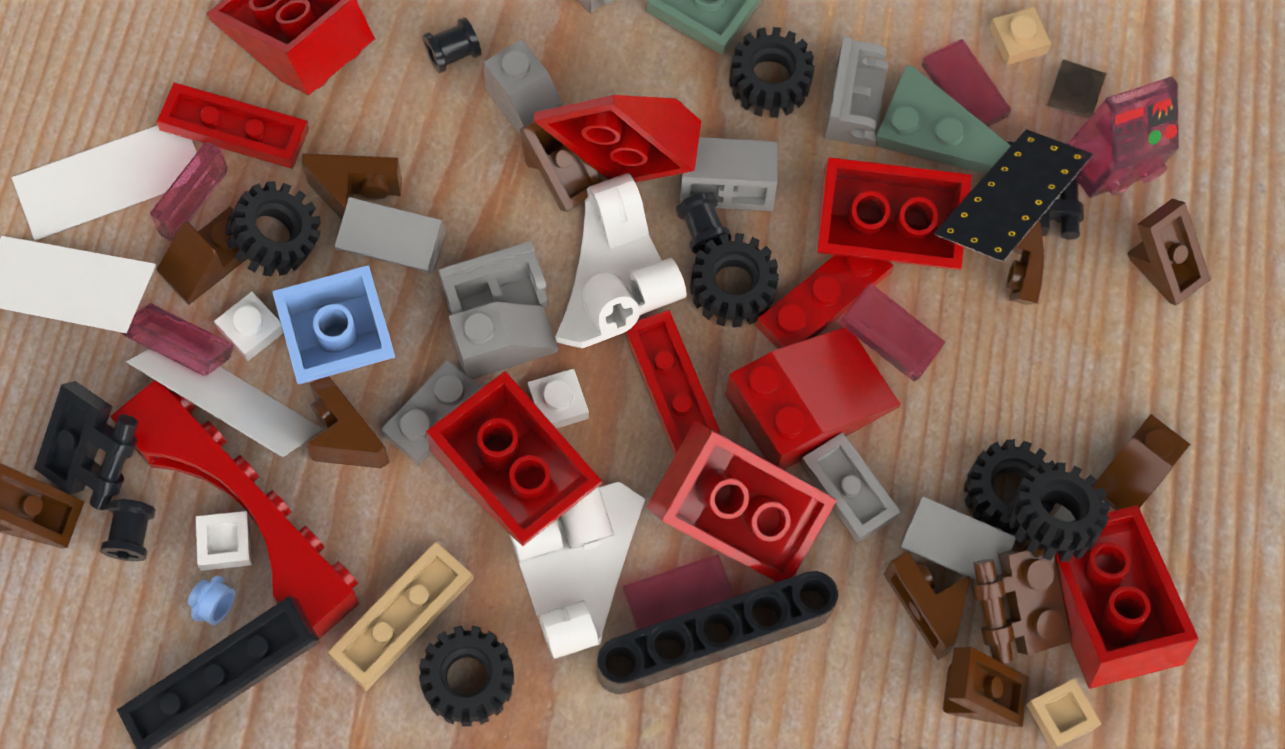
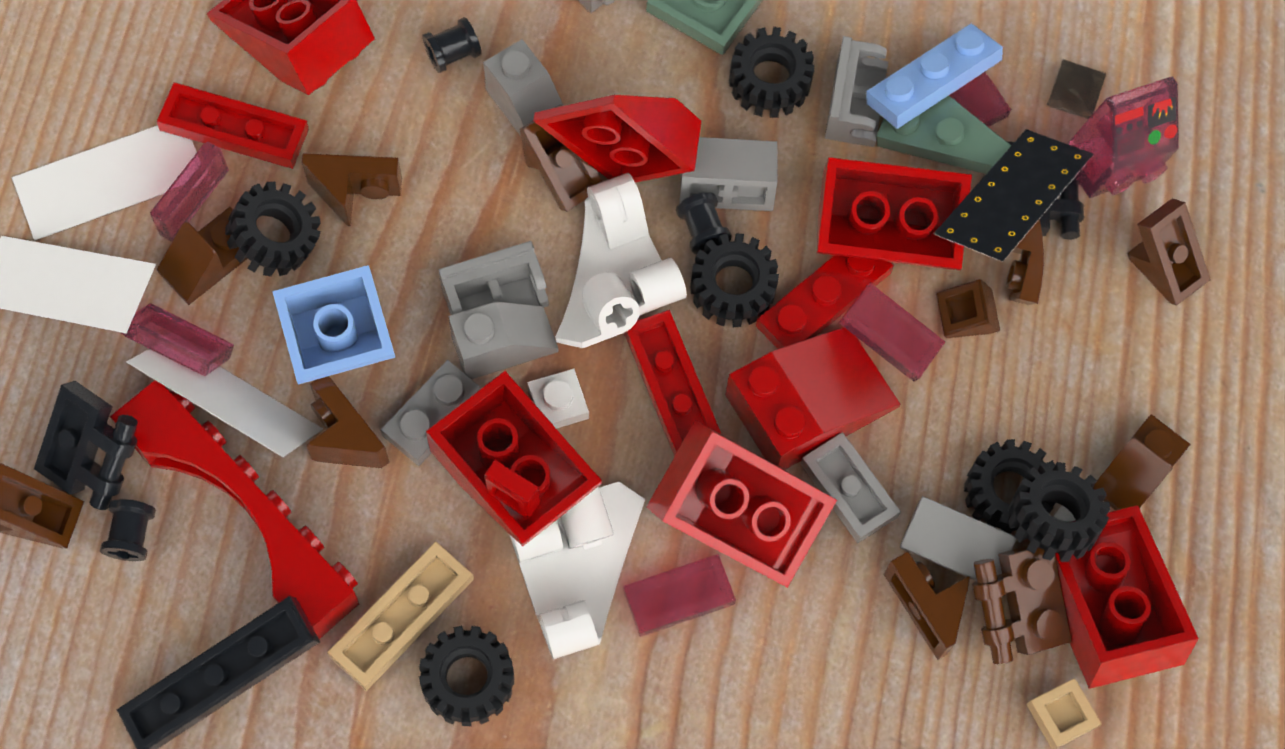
(211, 600): light blue plate -> none
(223, 540): white plate -> none
(249, 326): white plate -> none
(391, 235): light grey hinge -> none
(512, 489): none -> red tile
(733, 613): black beam -> none
(934, 75): none -> light blue plate
(968, 310): none -> reddish brown slope
(984, 689): reddish brown slope -> none
(1020, 36): tan plate -> none

